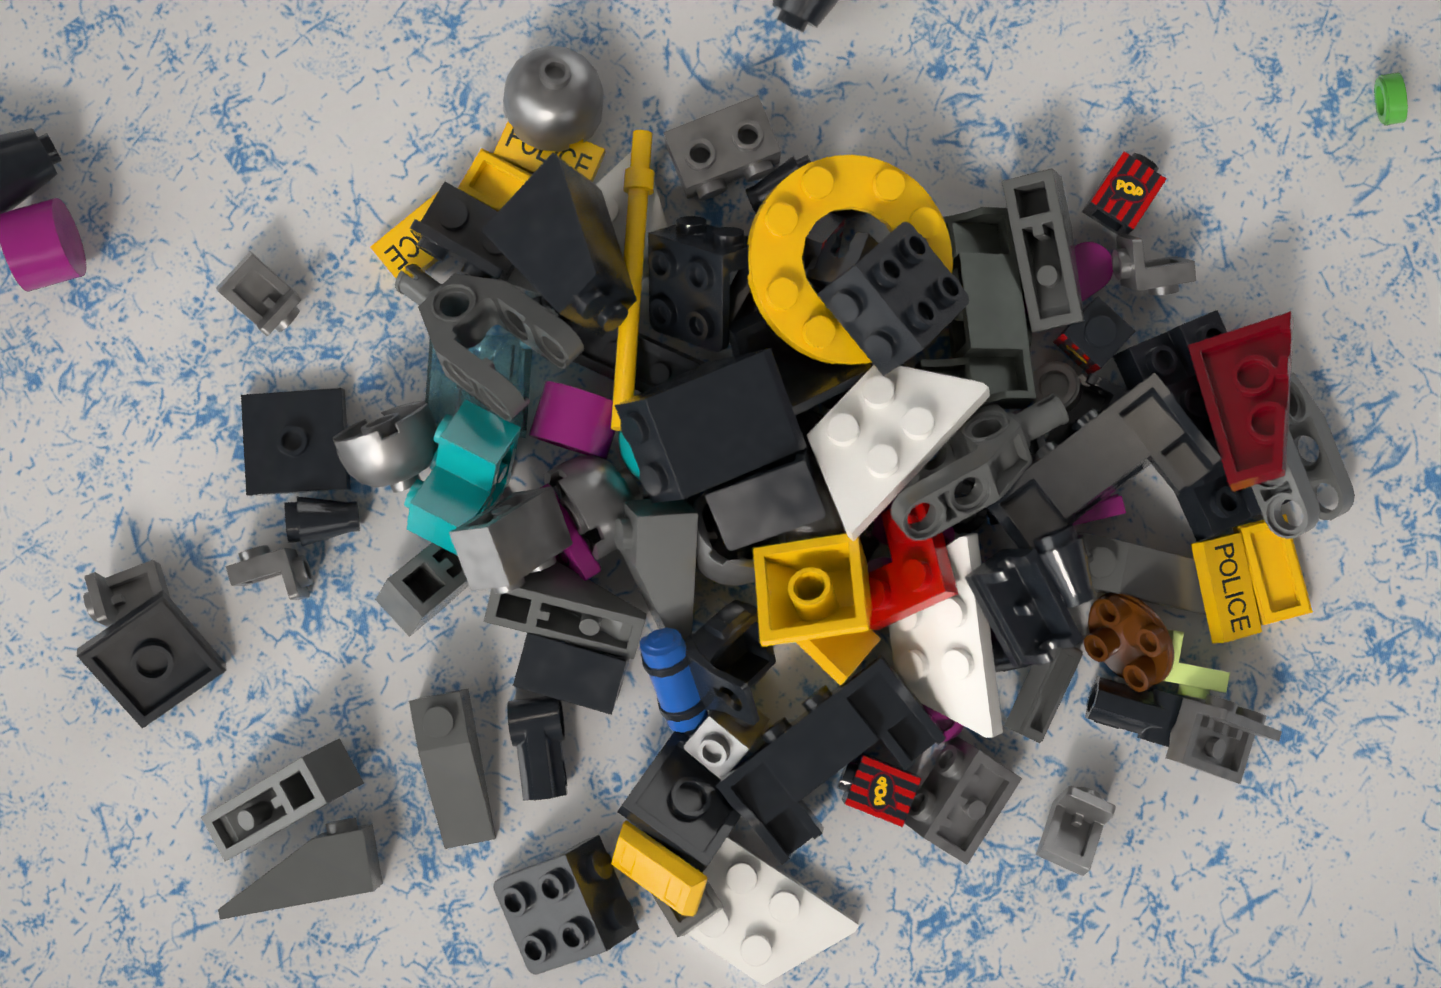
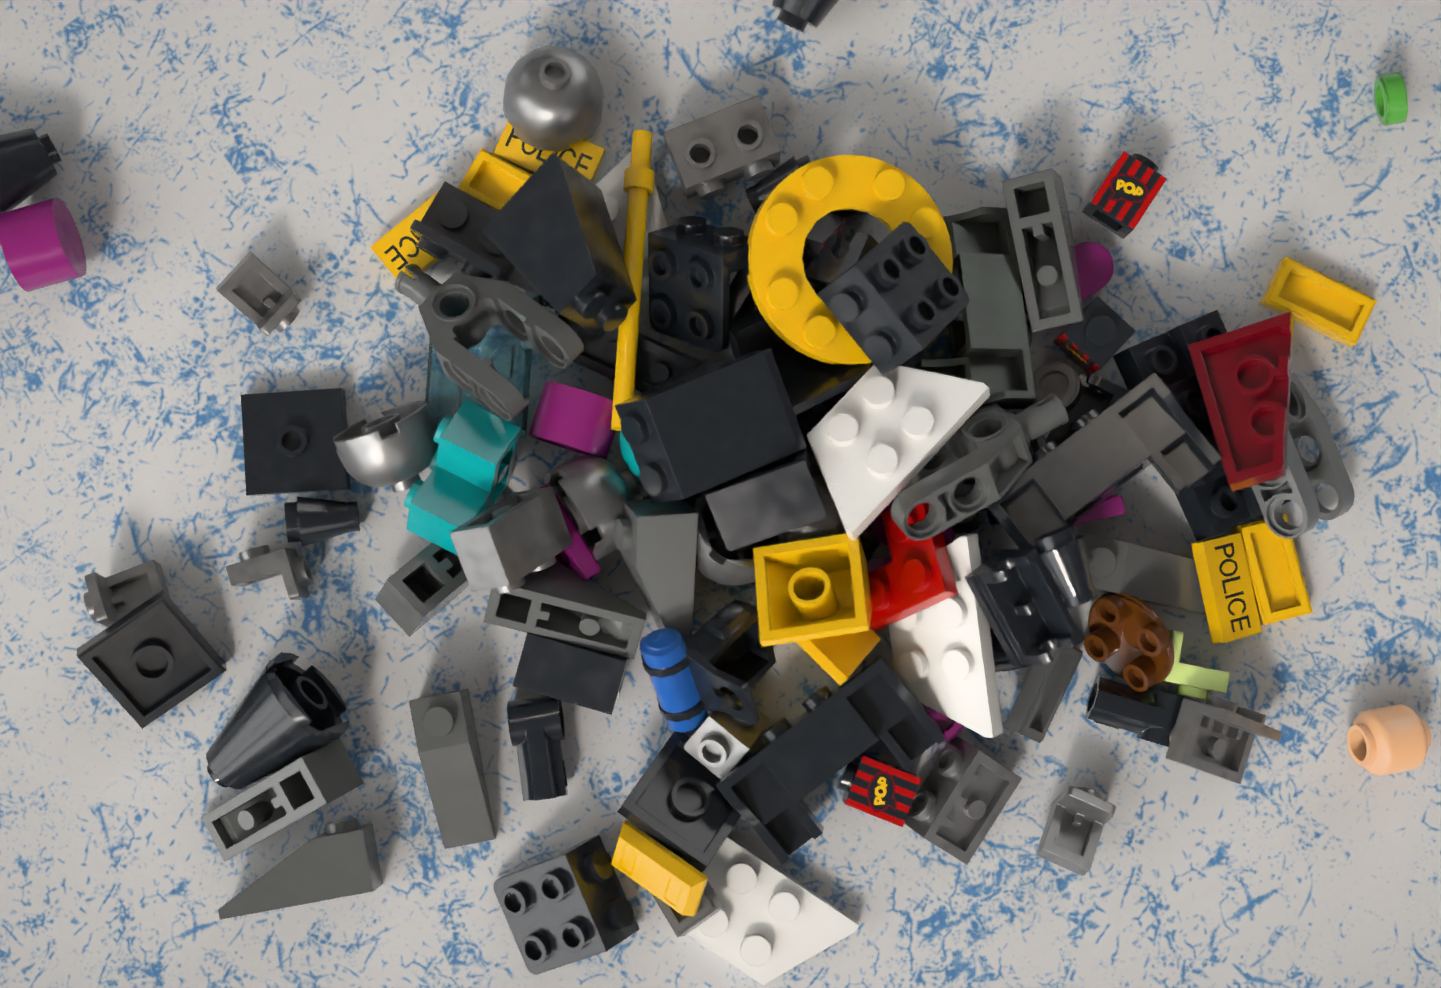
(276, 723): none -> black cone
(1157, 275): flat silver bracket -> none
(1318, 301): none -> yellow tile
(1389, 739): none -> light nougat head

